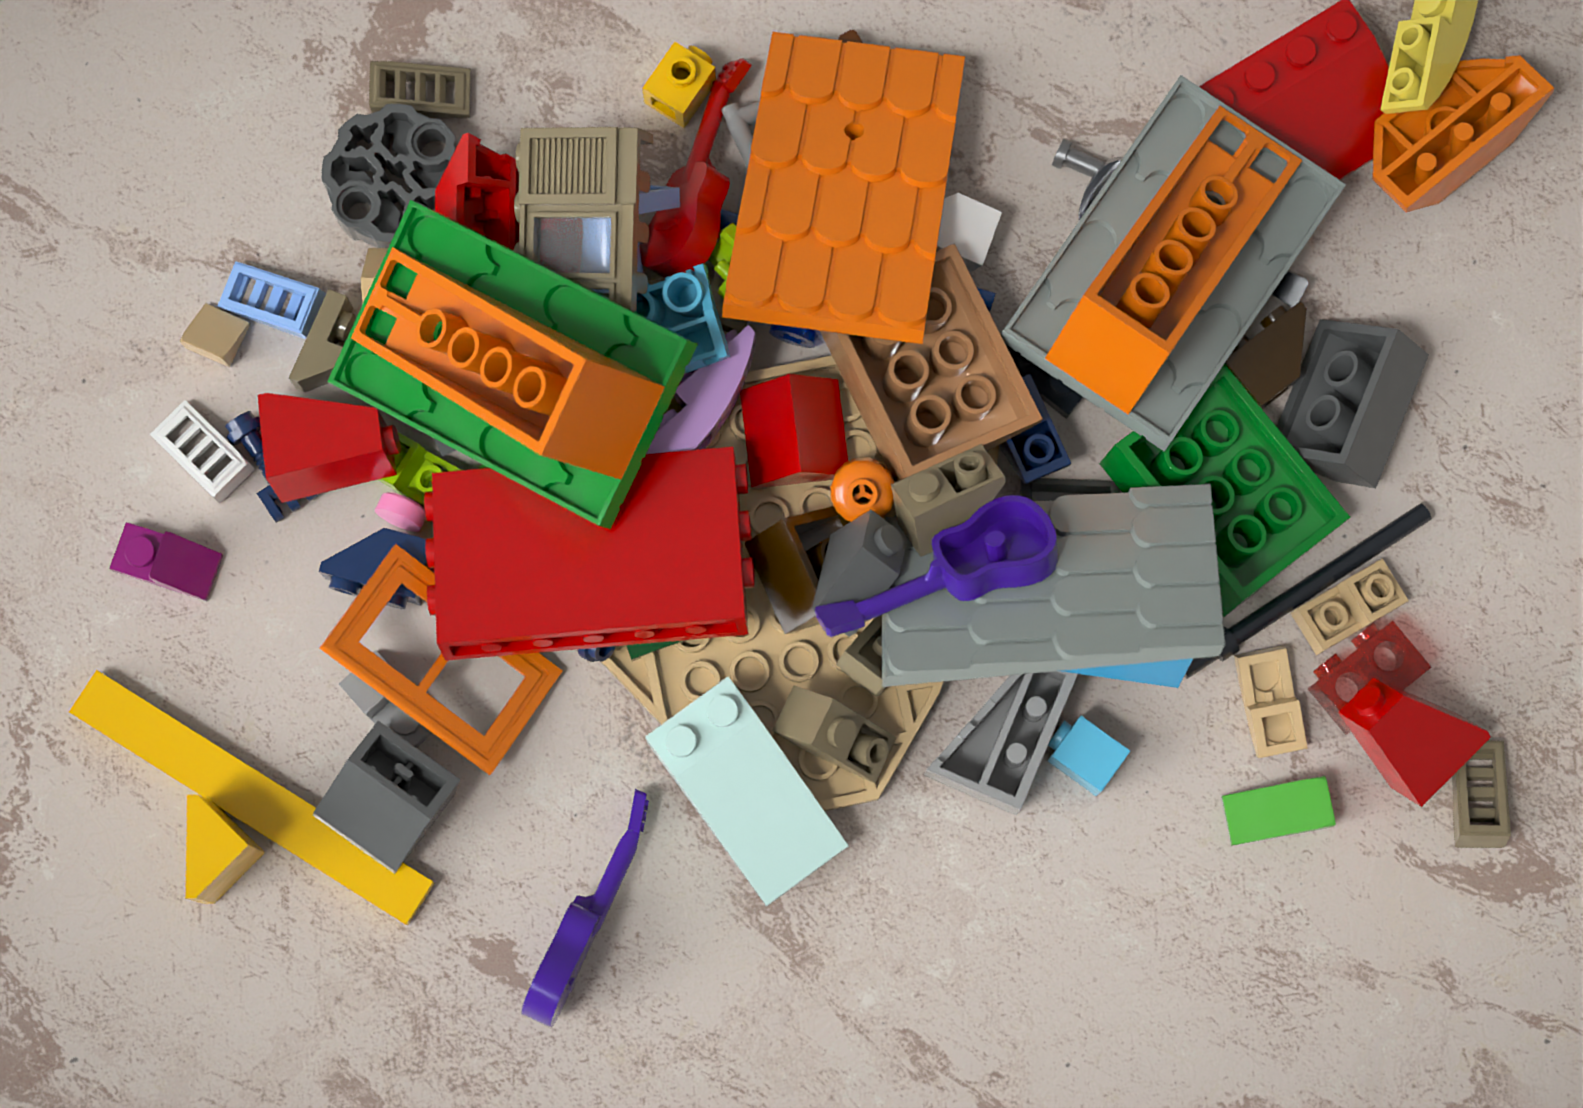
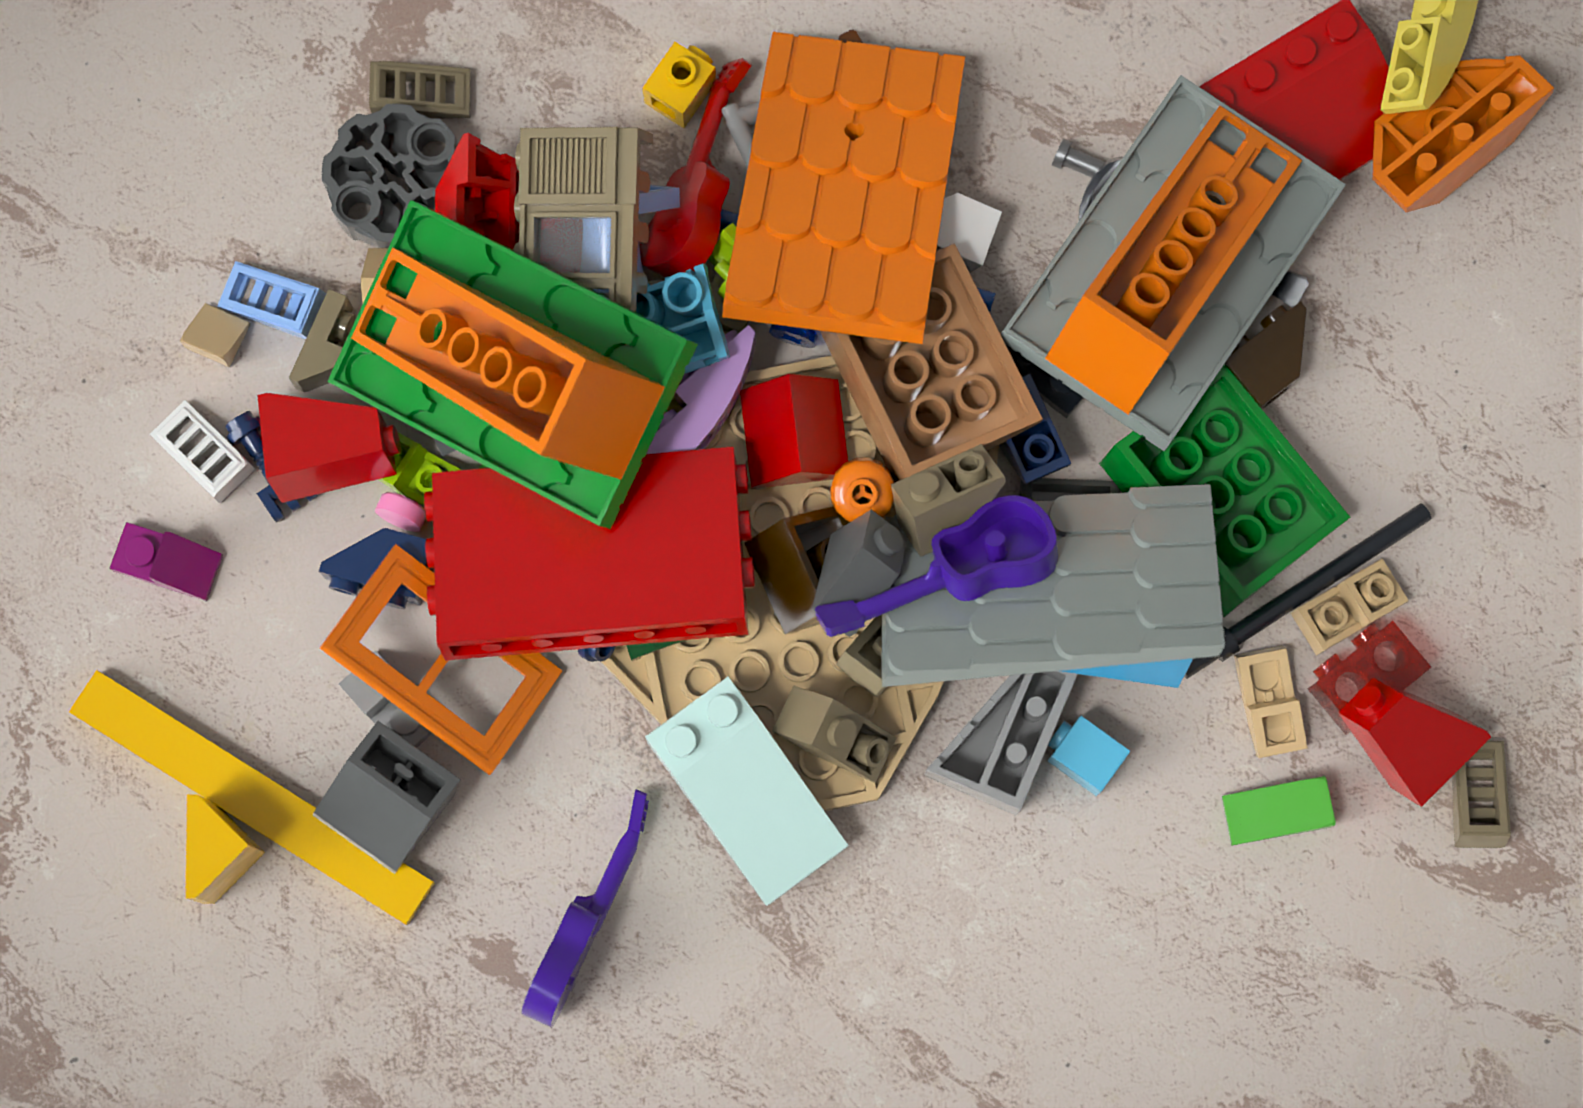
(1351, 399): dark grey slope -> none

